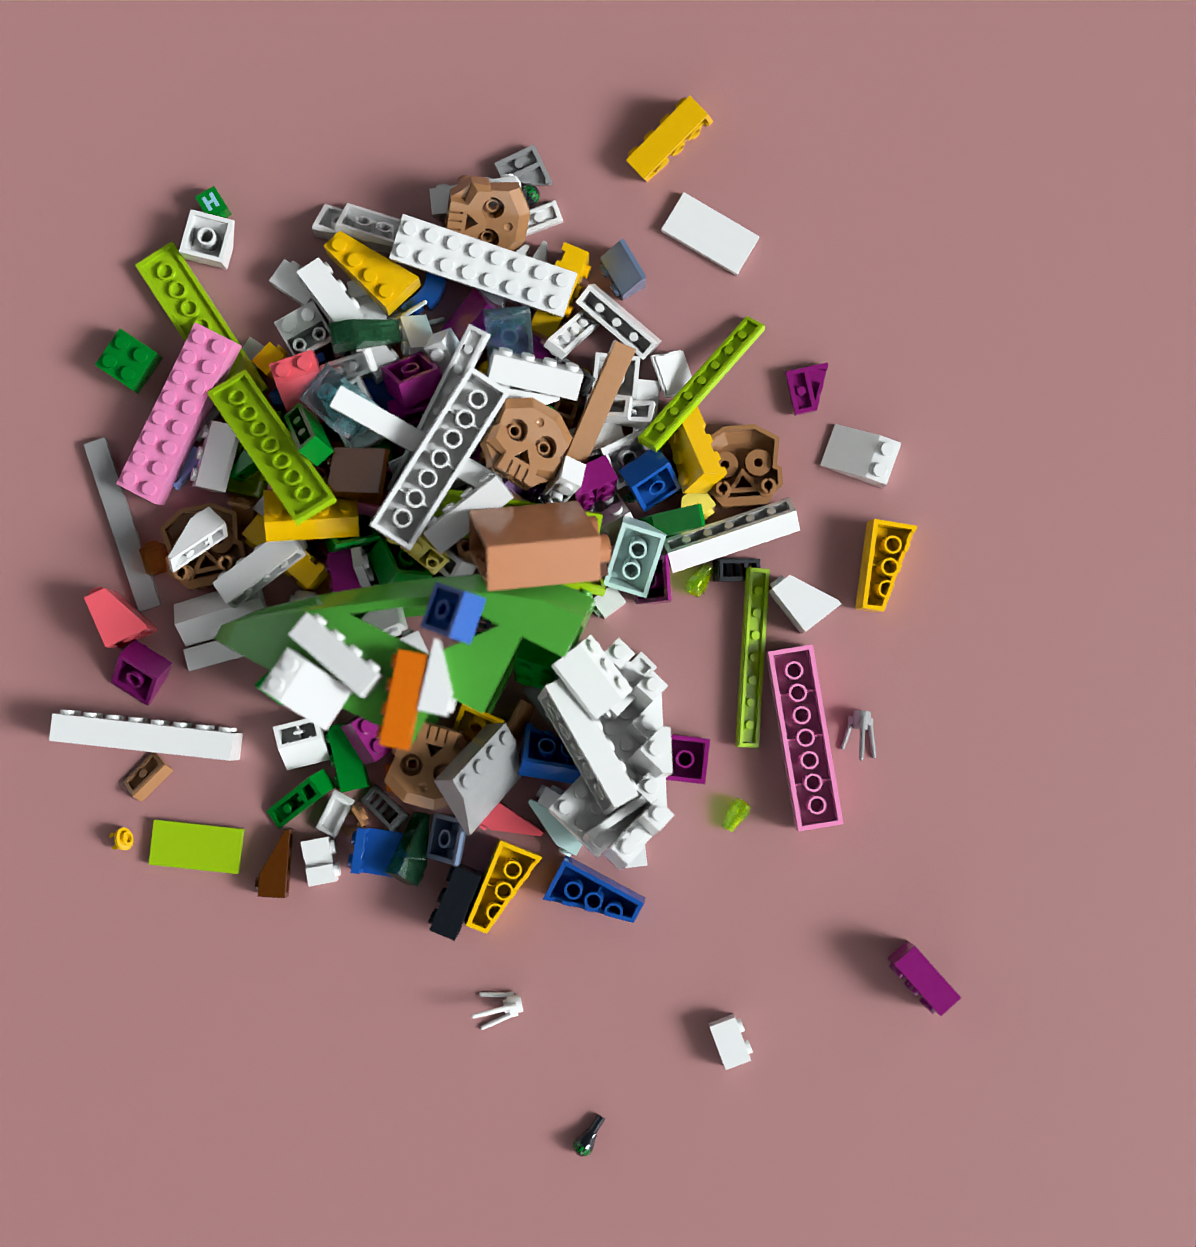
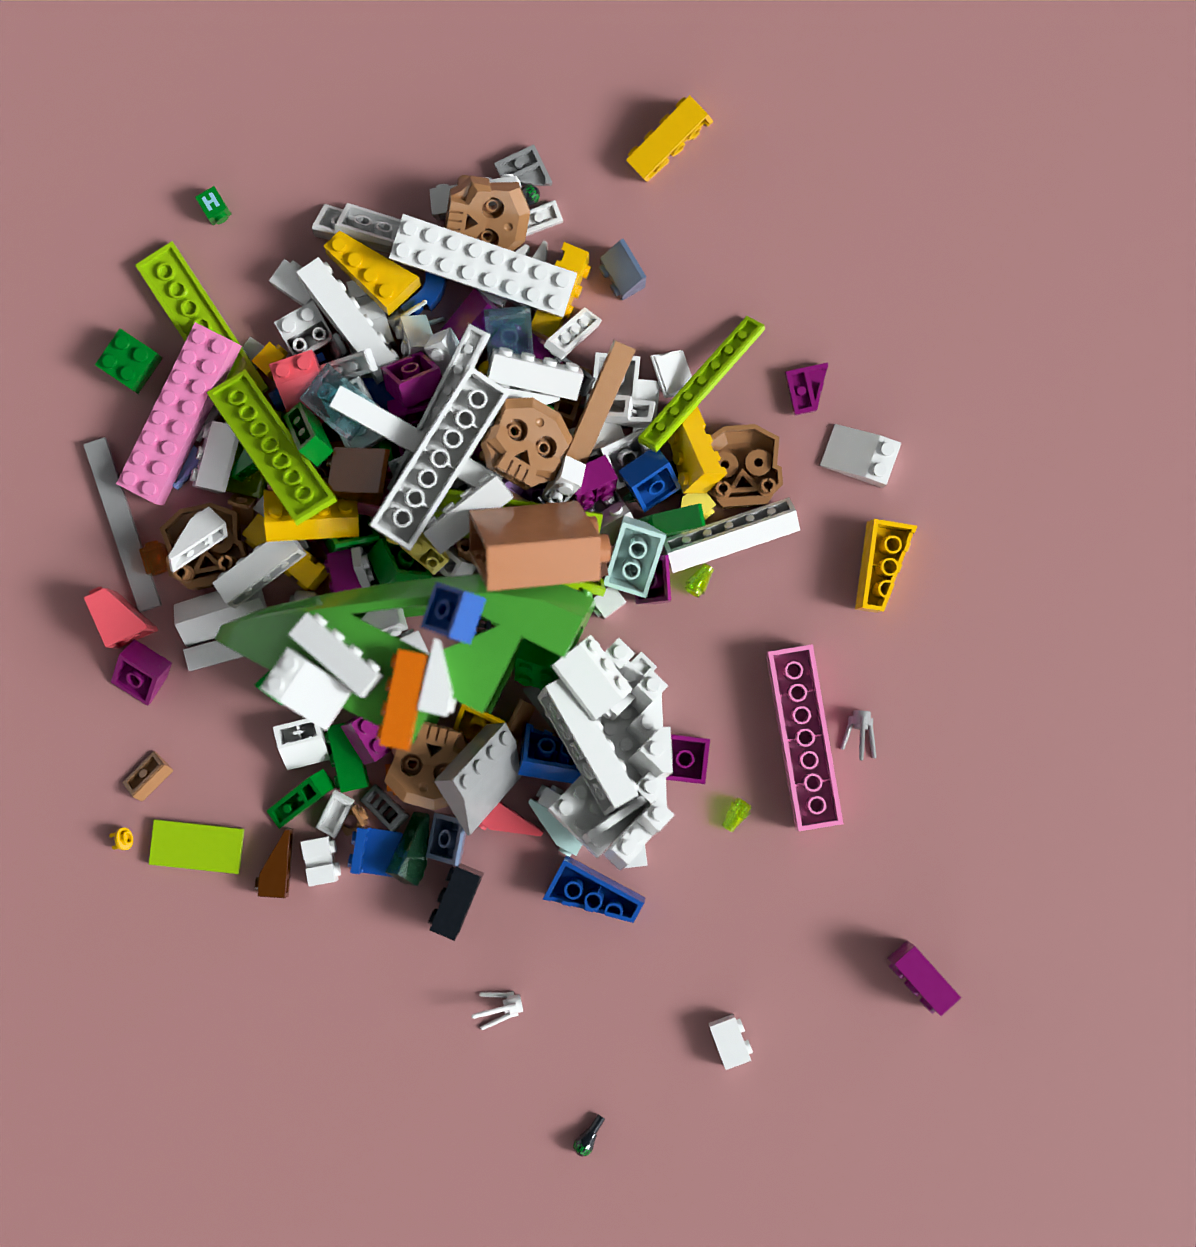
(139, 735): white brick -> none
(208, 239): white slope -> none
(363, 333): clear green slope -> none
(500, 882): yellow wedge -> none
(618, 321): white brick -> none
(710, 233): white tile -> none
(718, 569): black slope -> none
(752, 657): lime tile -> none
(801, 602): white slope -> none

